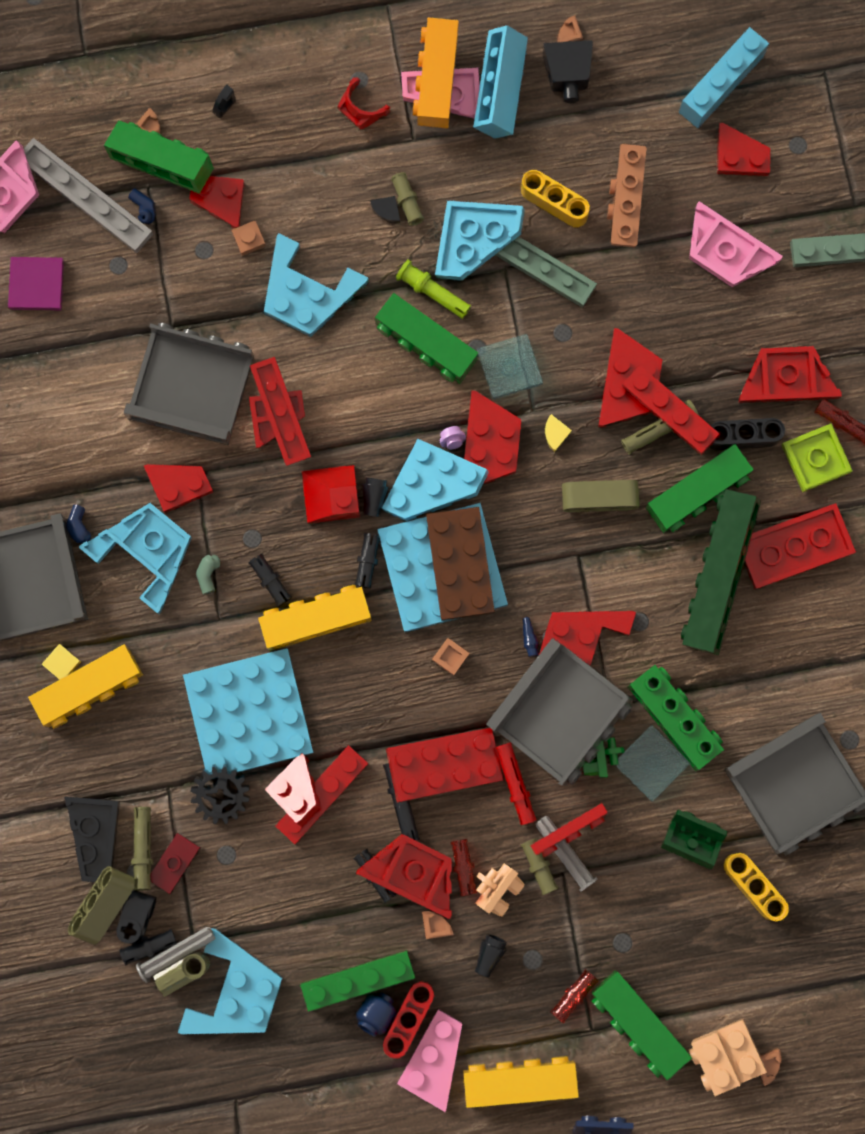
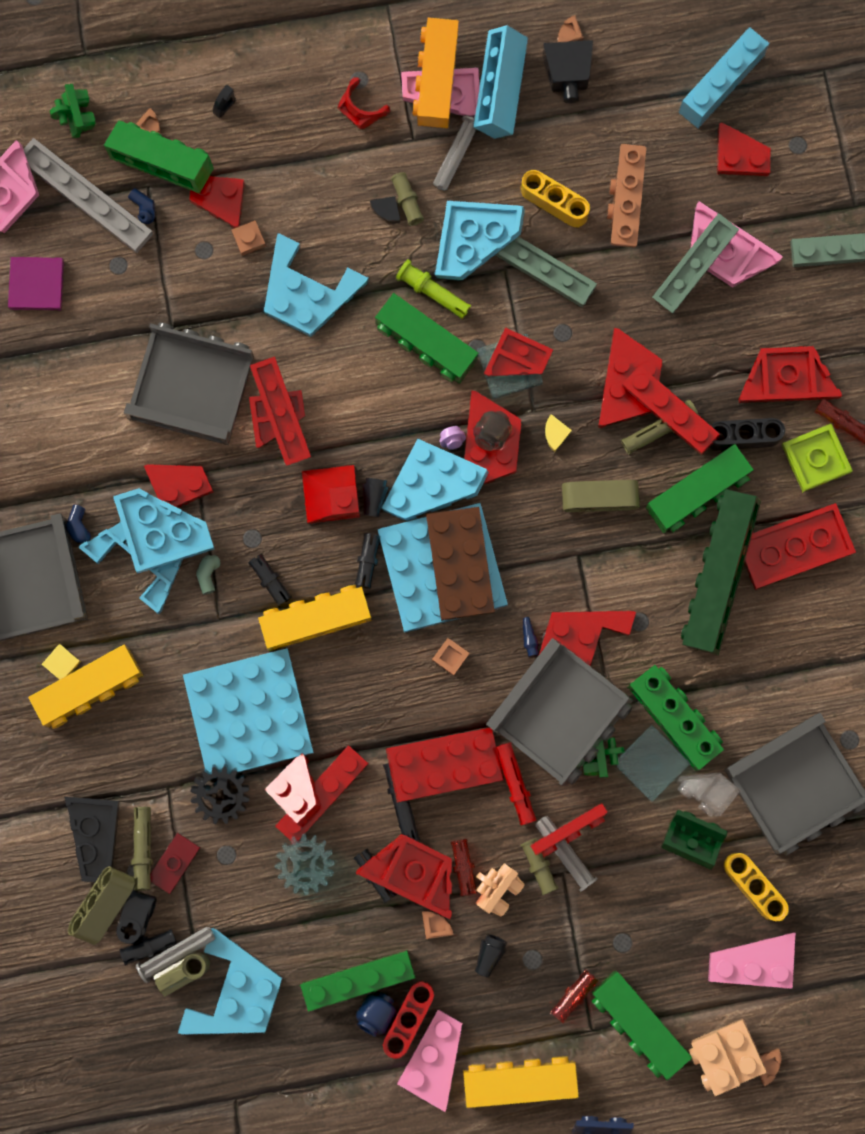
(70, 110): none -> green hips
(159, 531): none -> medium azure plate
(295, 856): none -> clear light blue gear
(455, 153): none -> light grey axle
(492, 430): none -> clear smoke head
(518, 356): none -> red wing
(695, 263): none -> sand green plate
(711, 790): none -> clear slope
(757, 963): none -> bright pink wing

